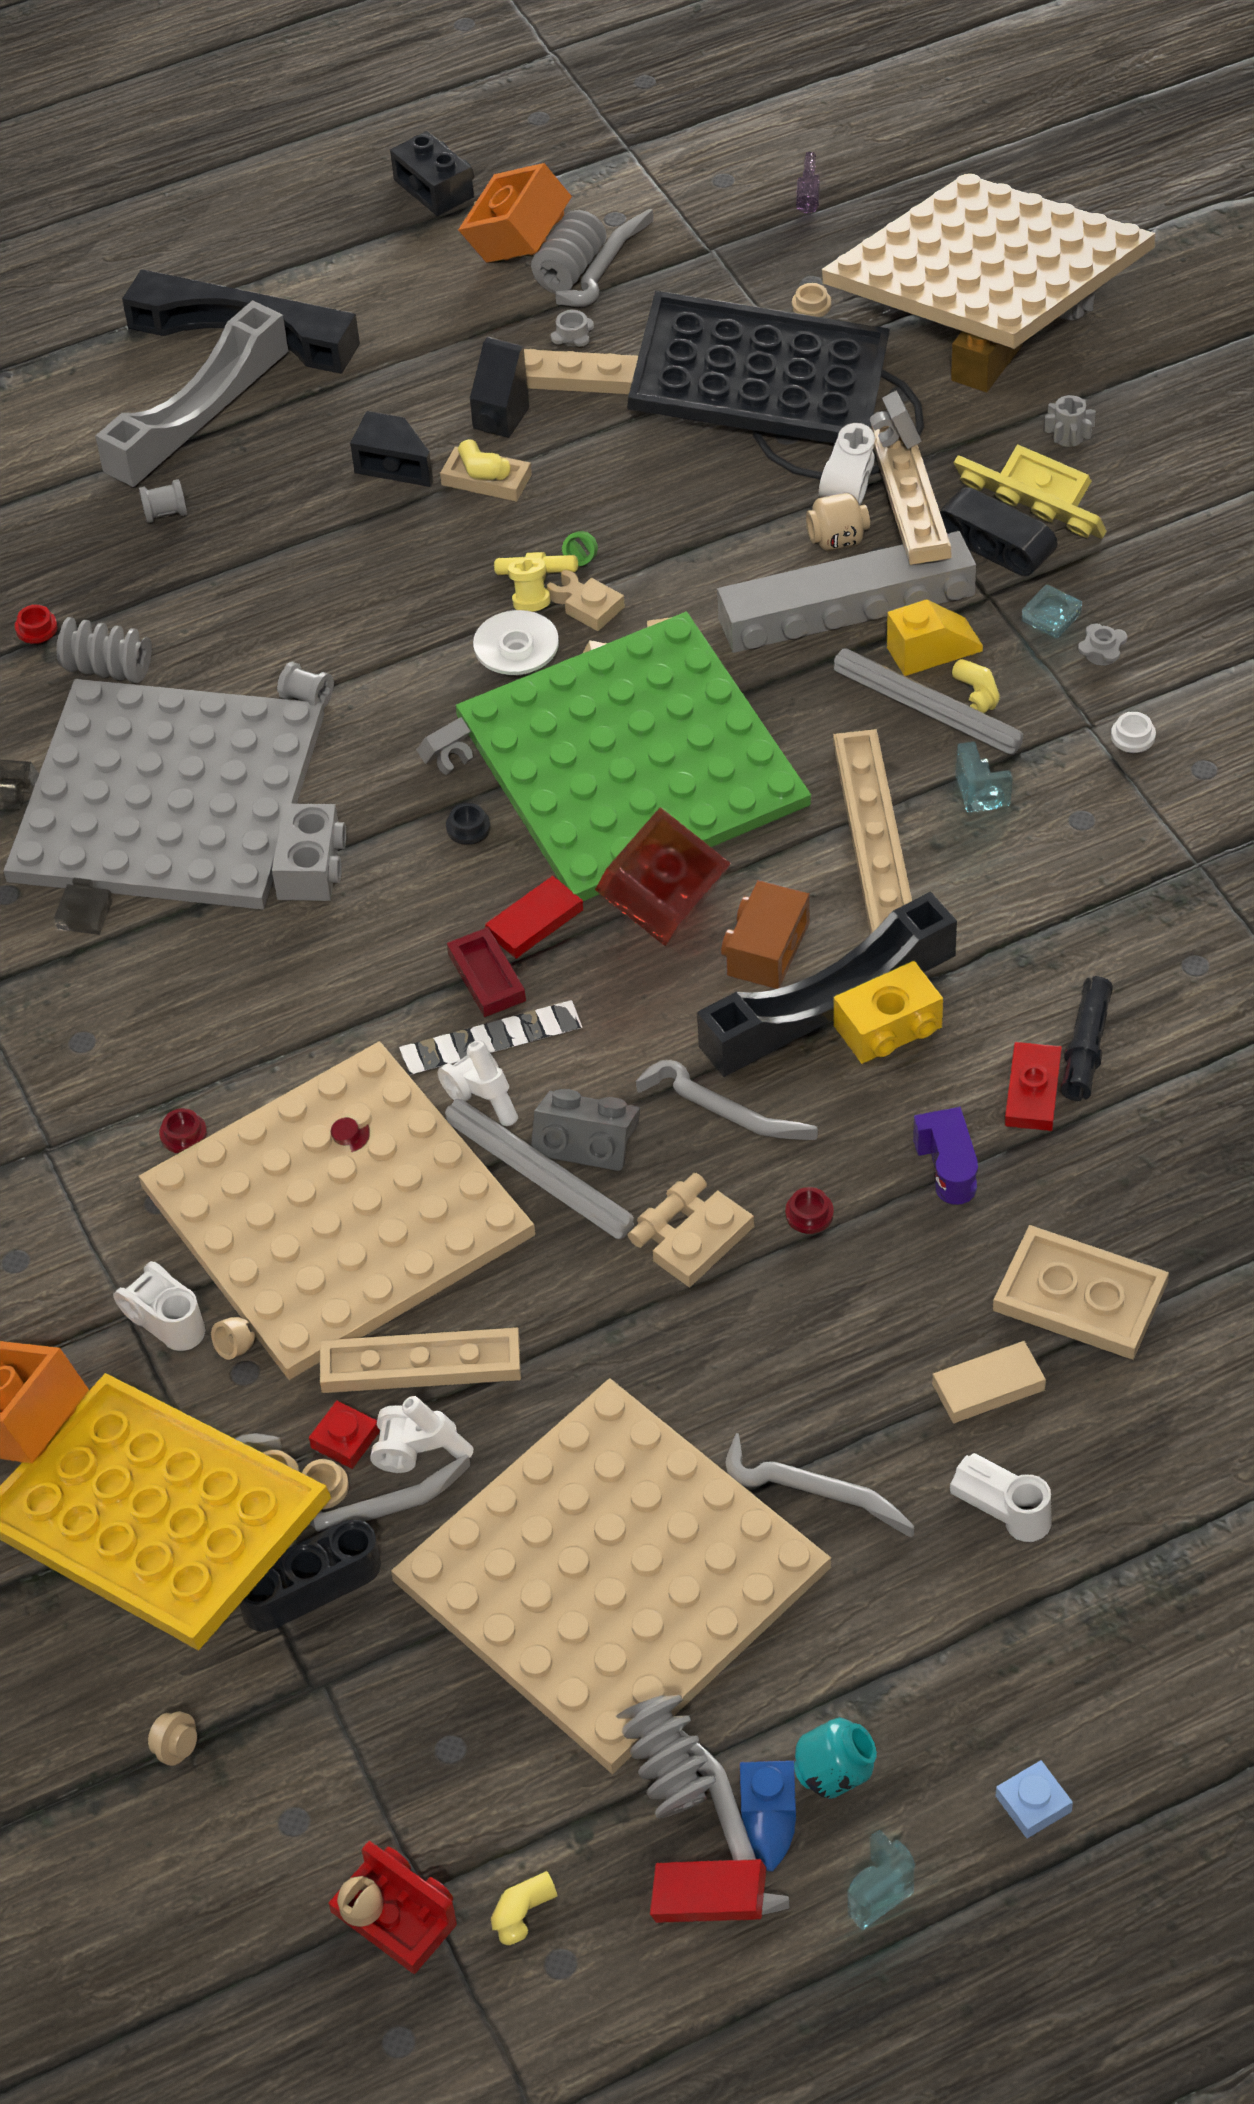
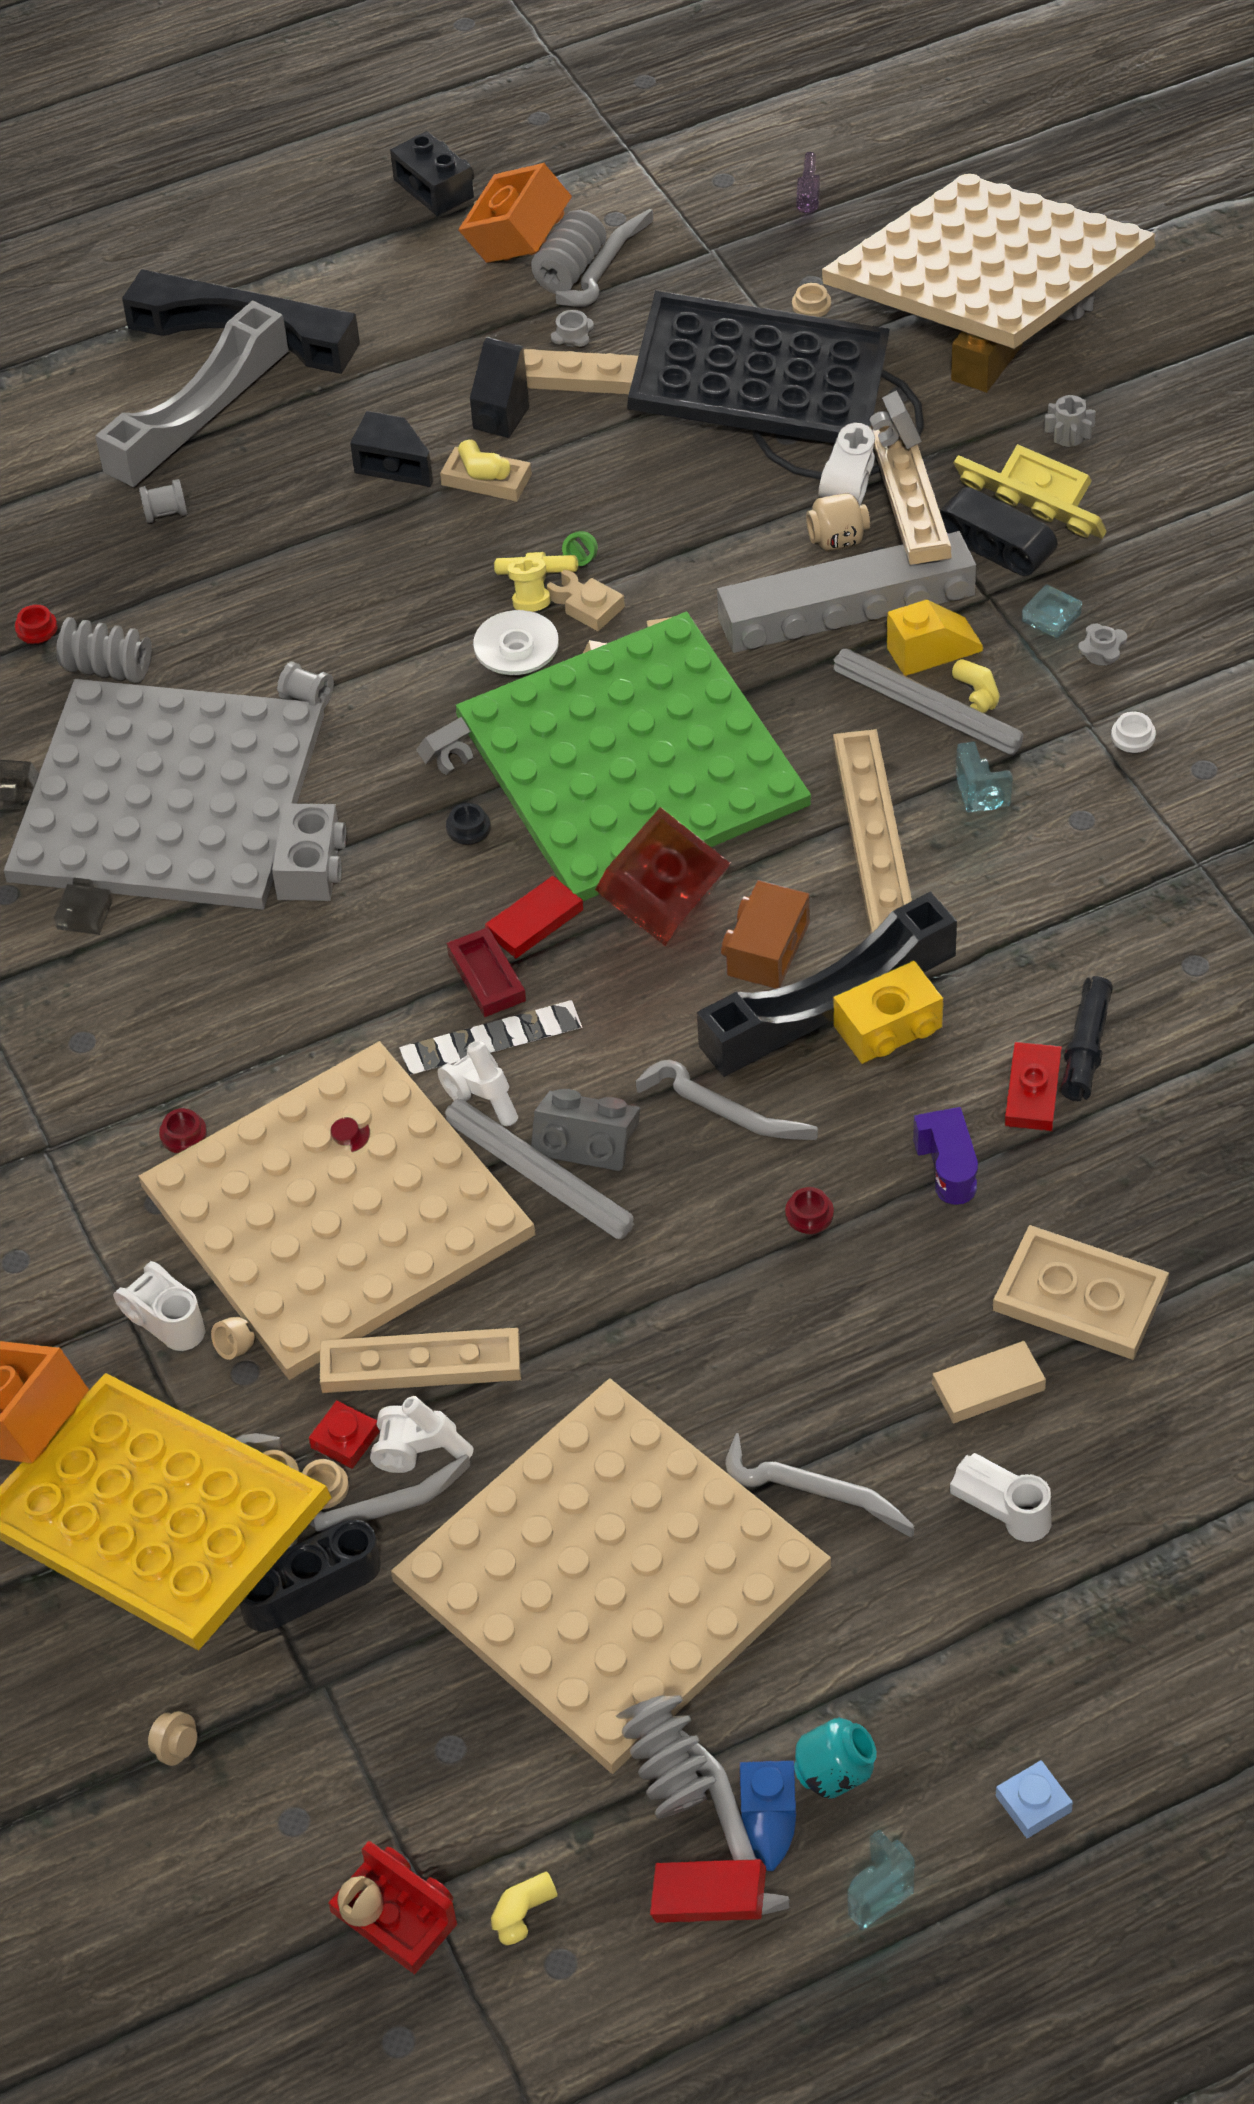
(701, 1239): tan plate -> none

